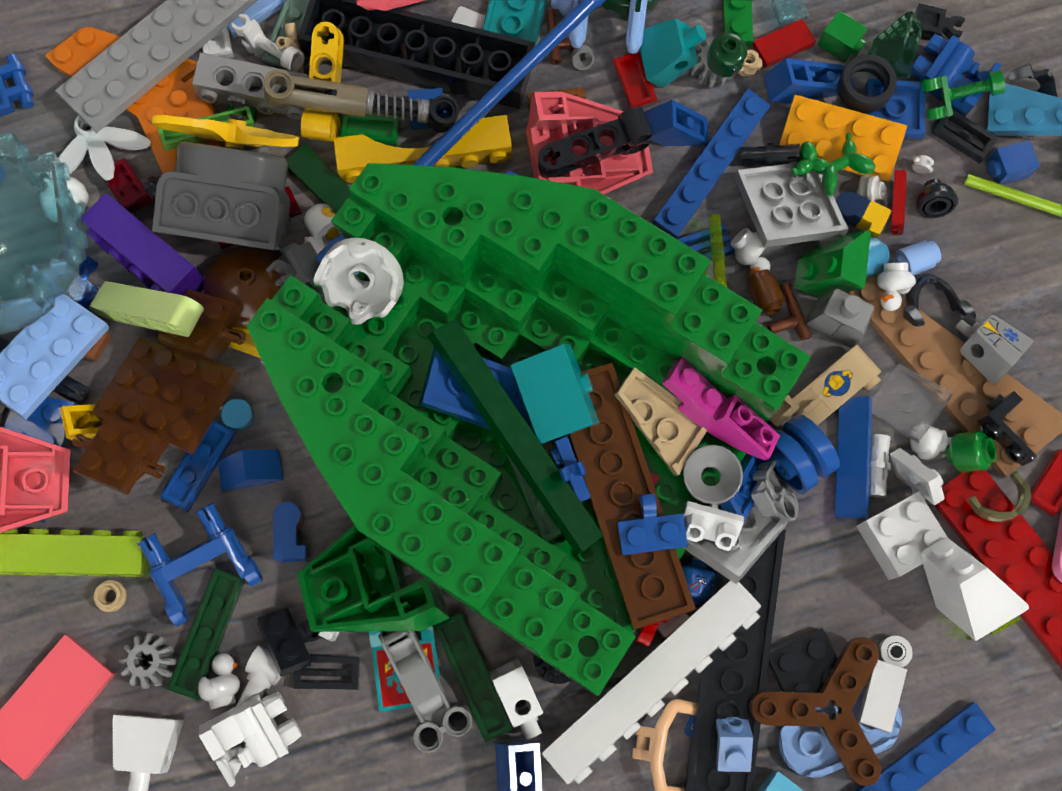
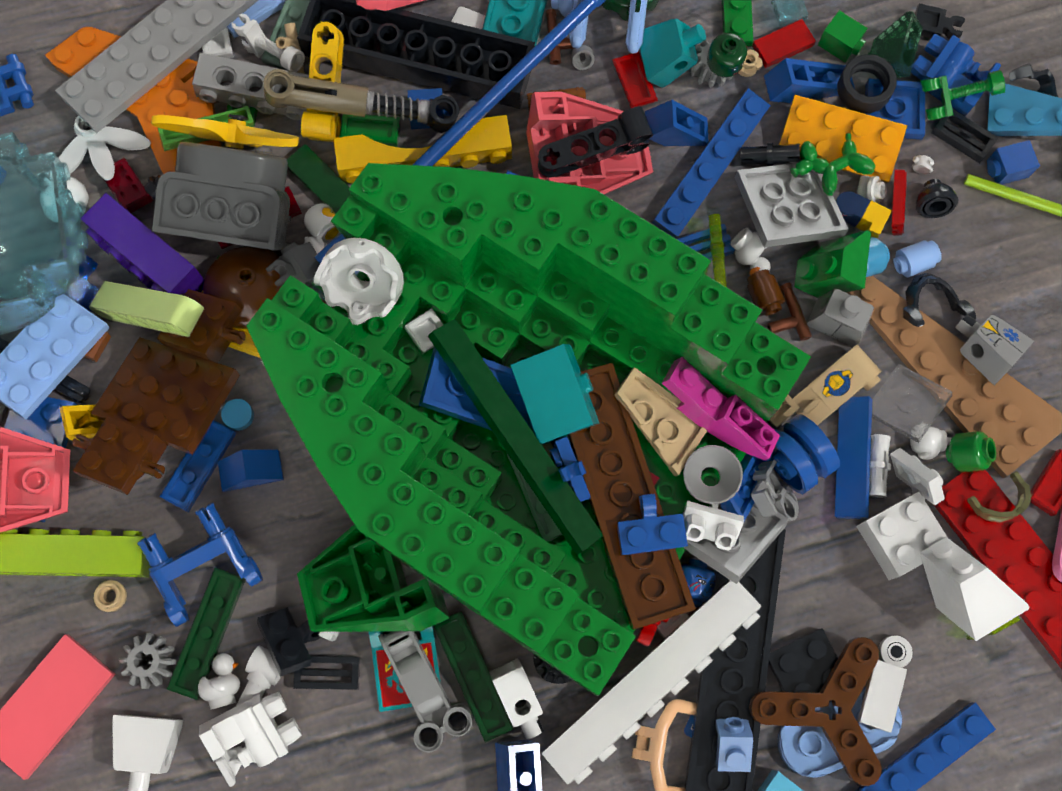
(287, 534): blue leg -> none
(421, 328): none -> white tile
(895, 281): white animal -> none
(996, 429): black bracket -> none

